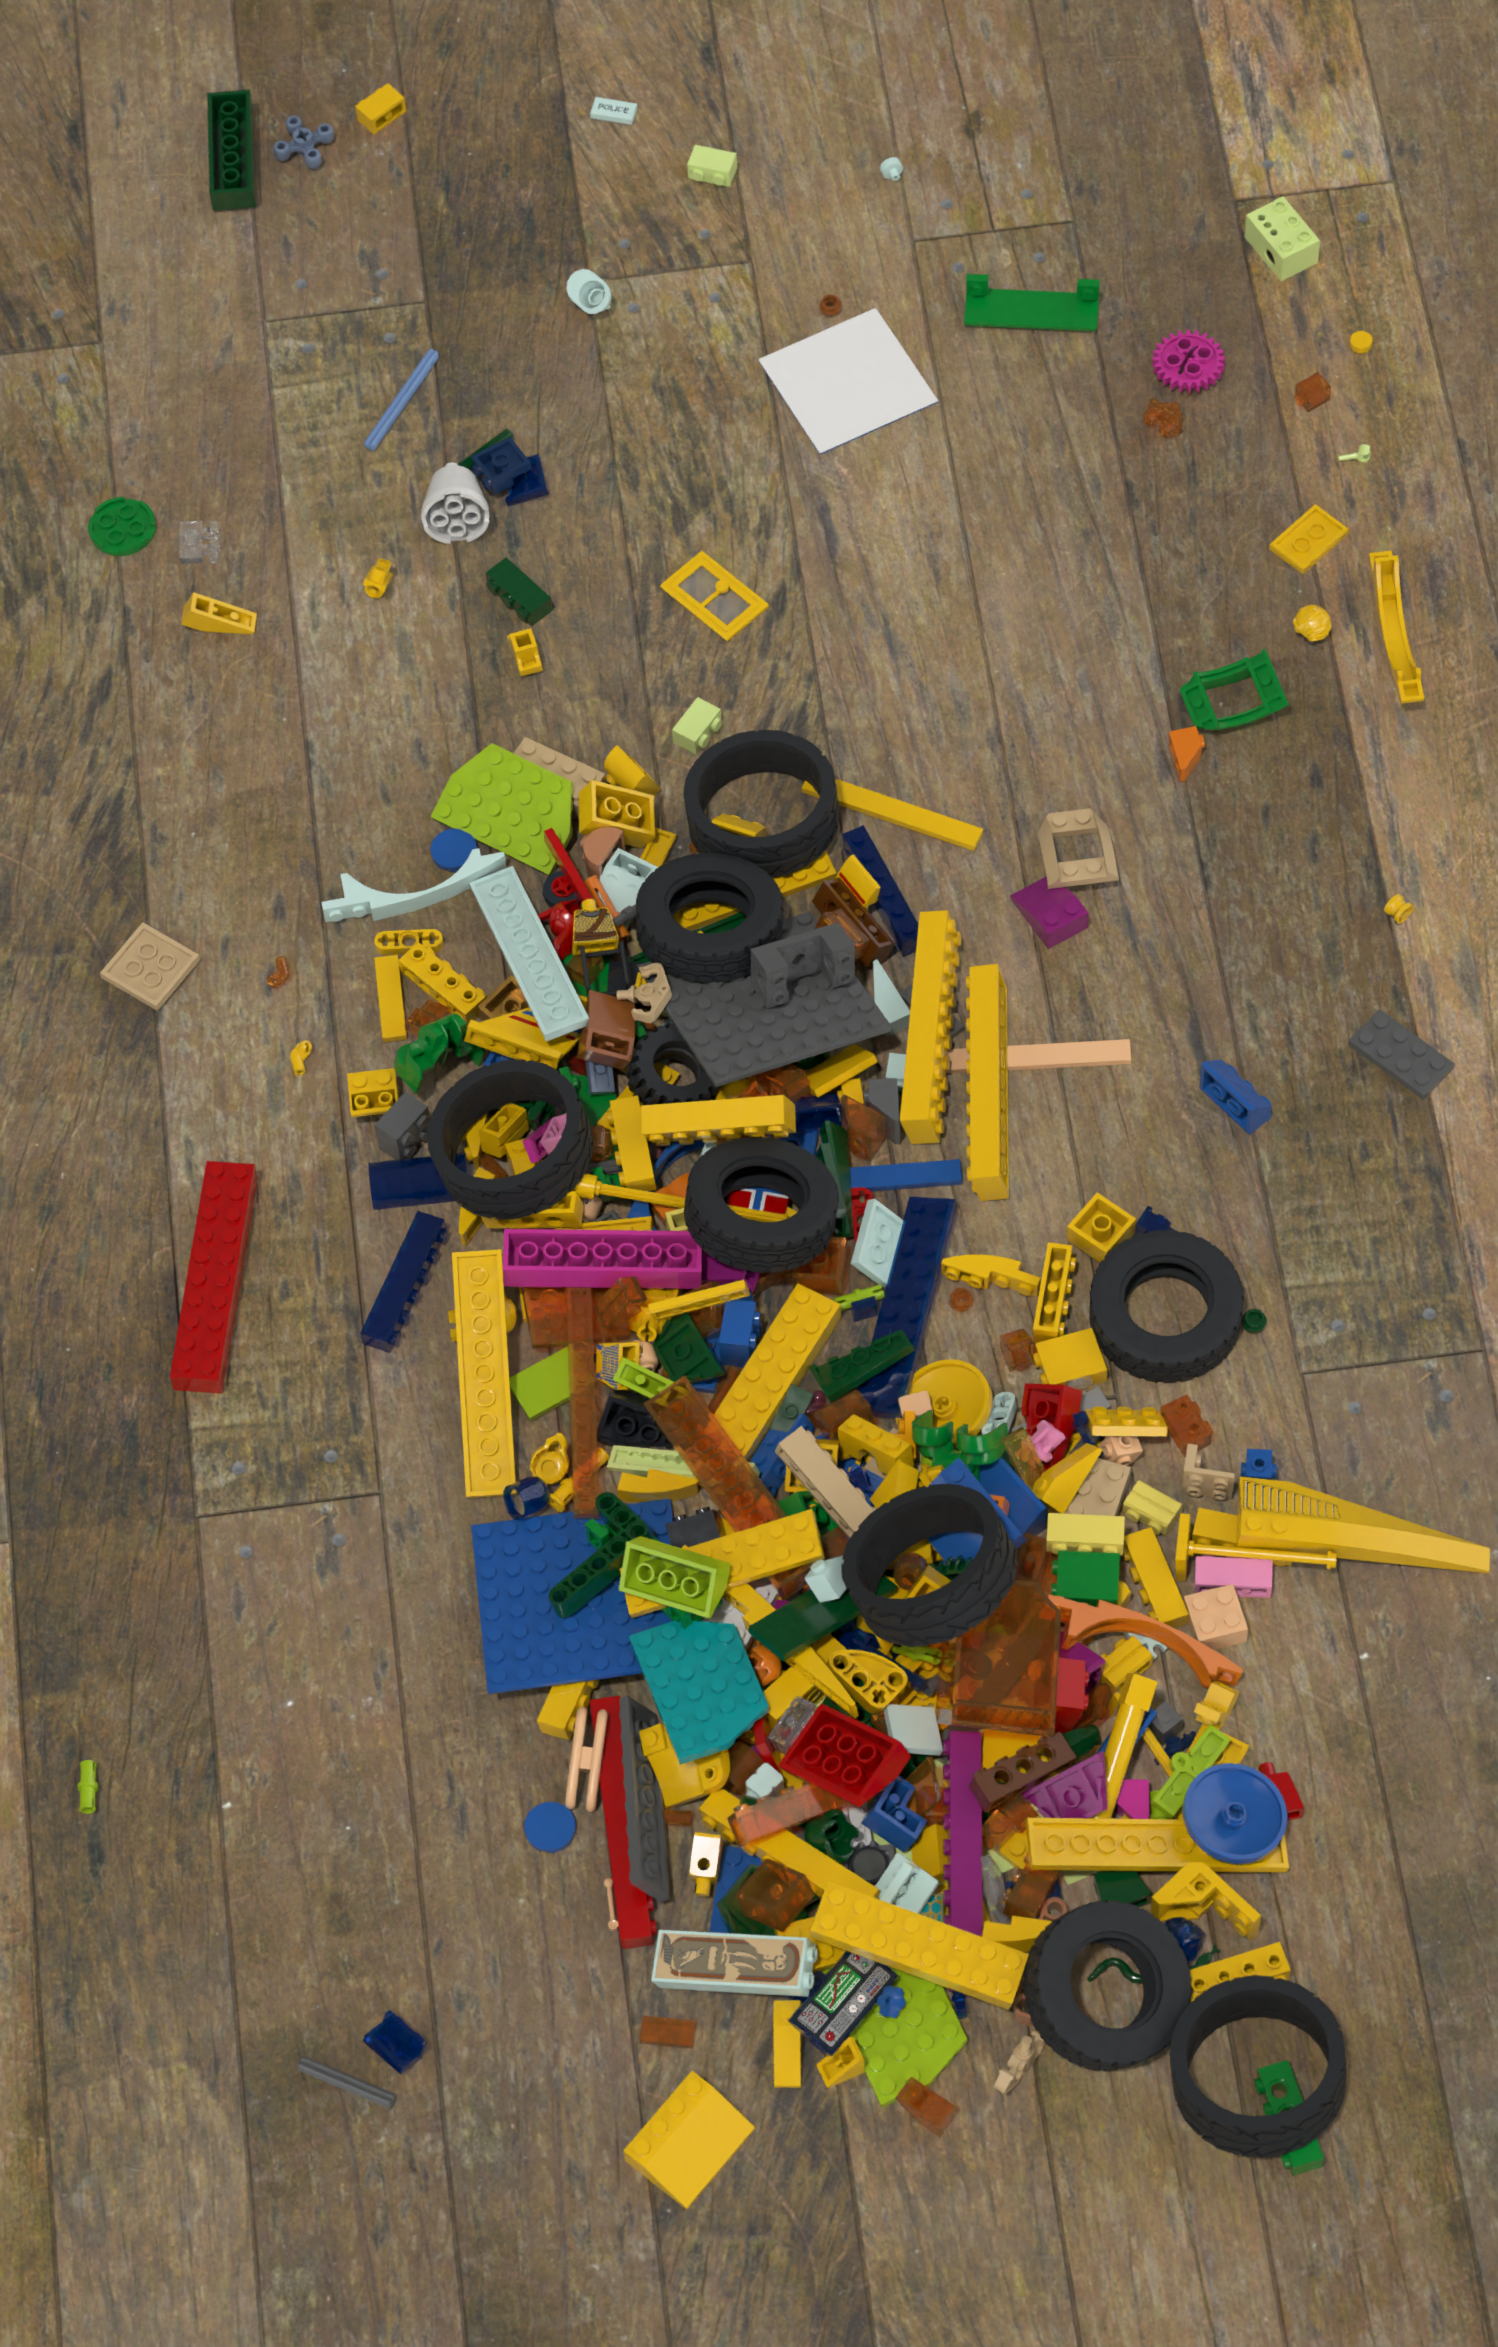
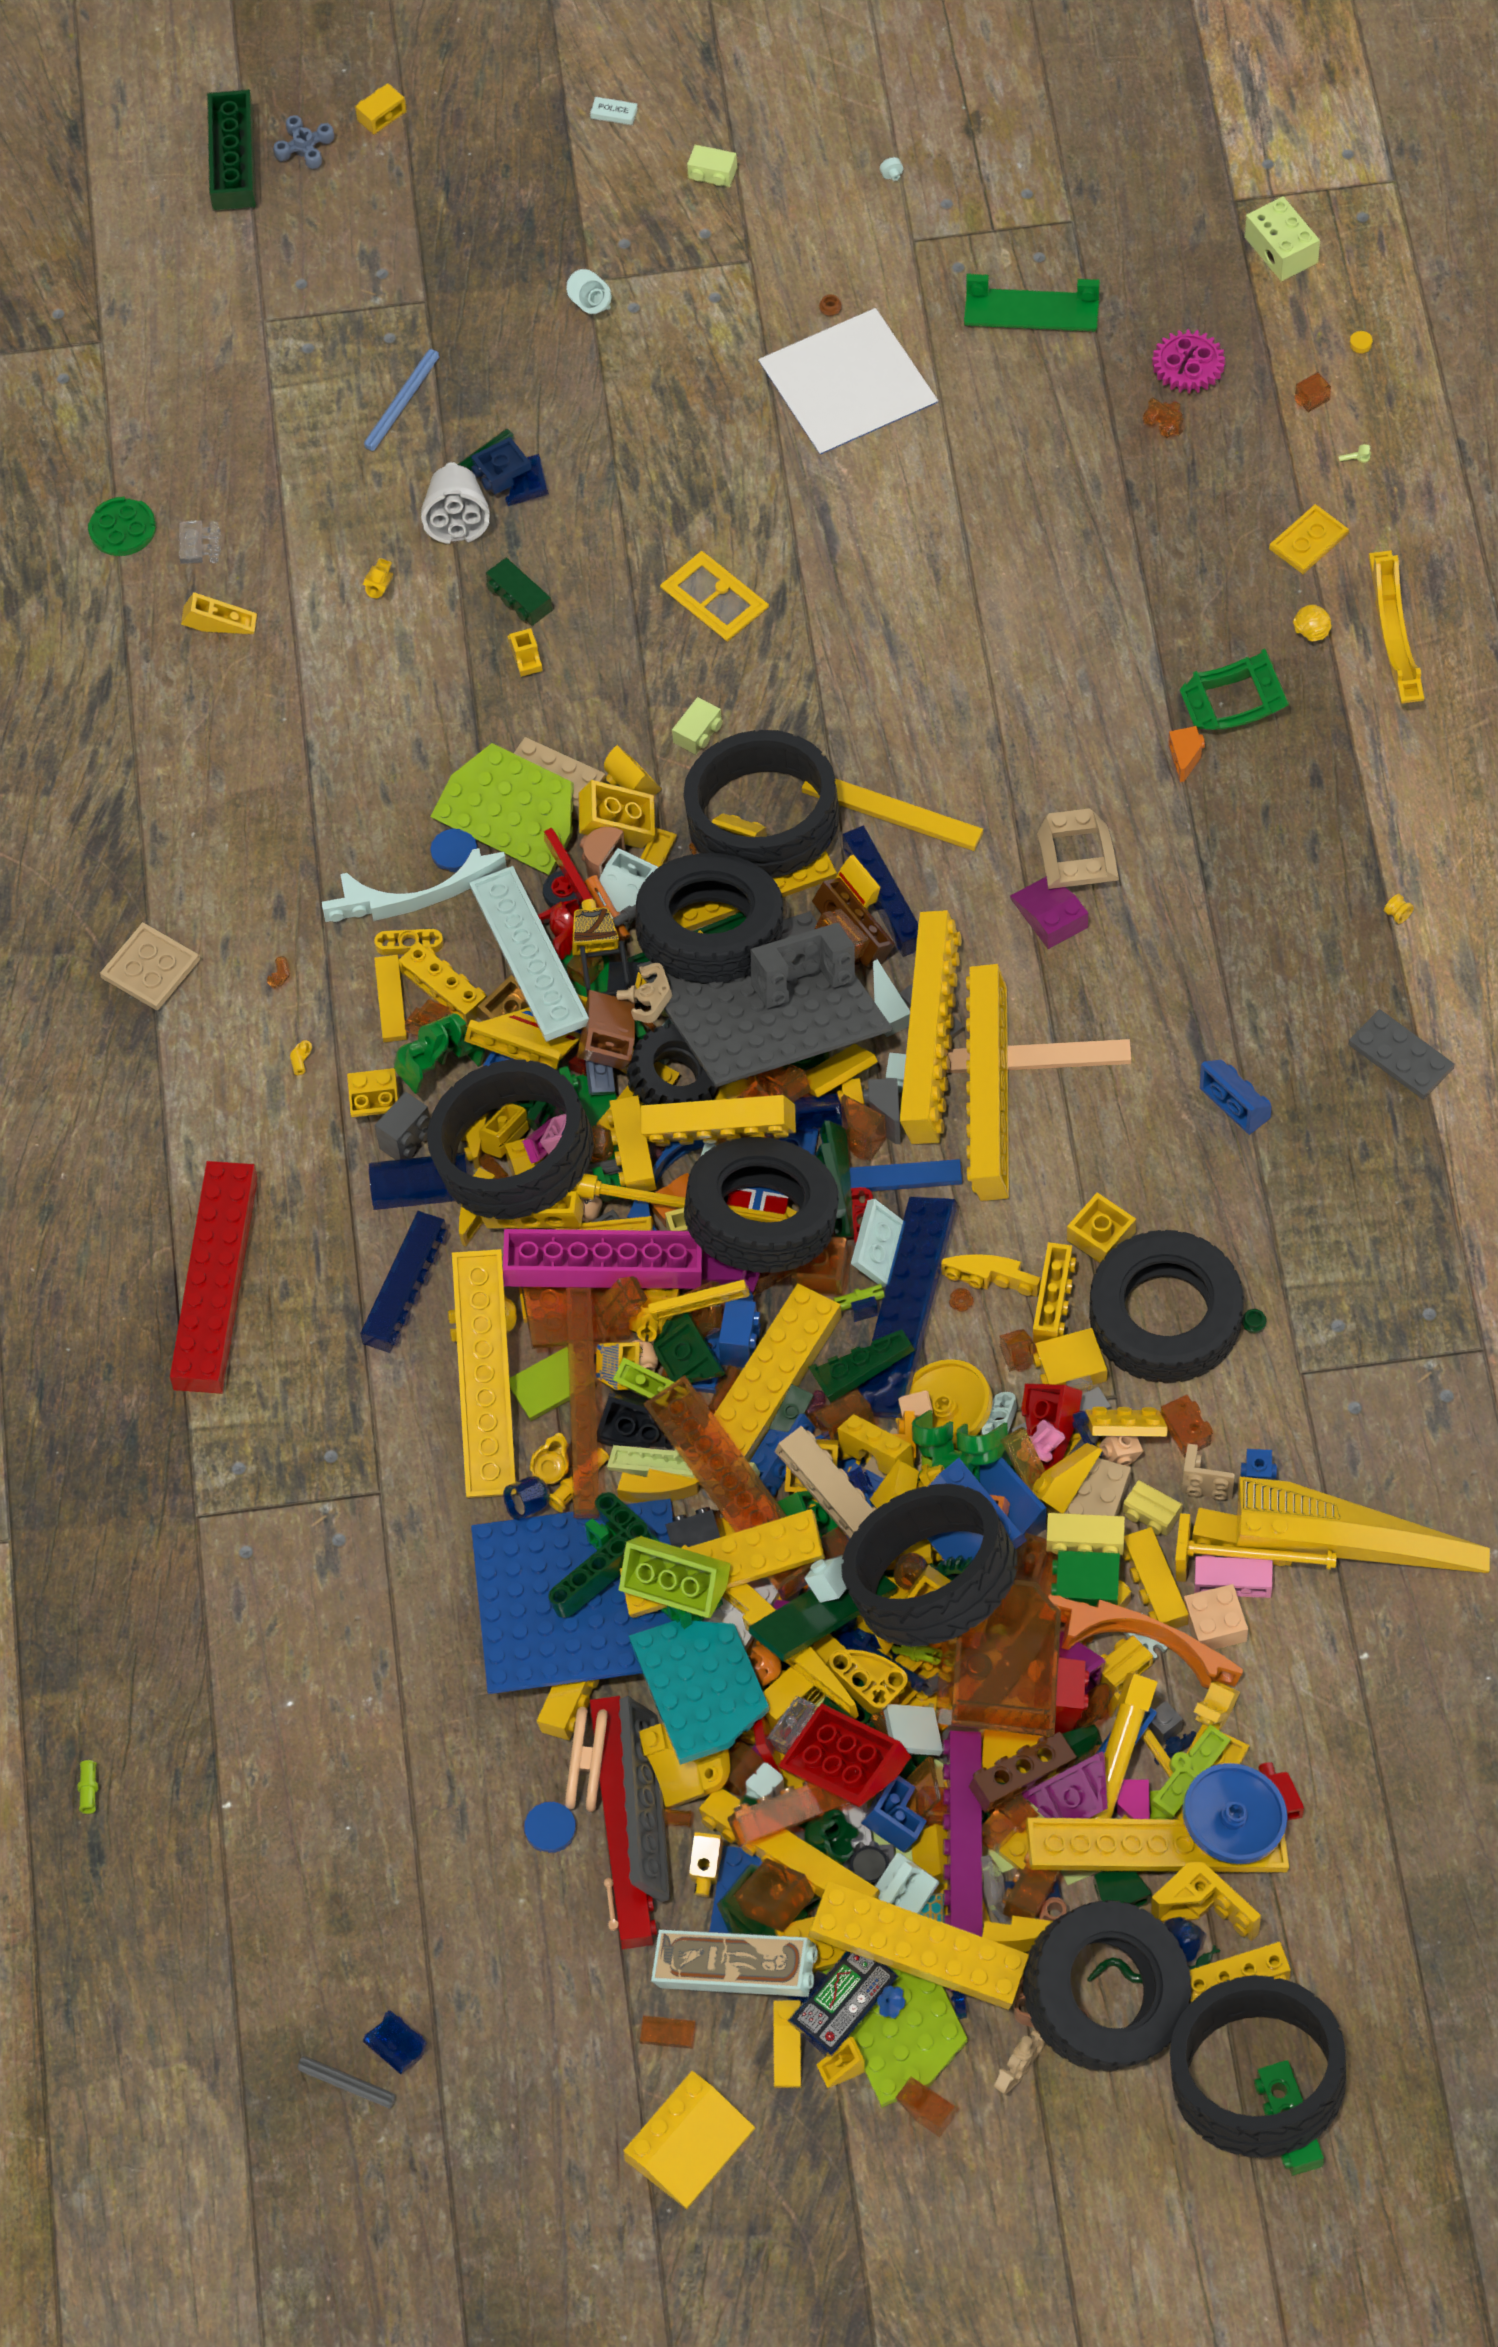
(1152, 1222): clear blue brick -> none

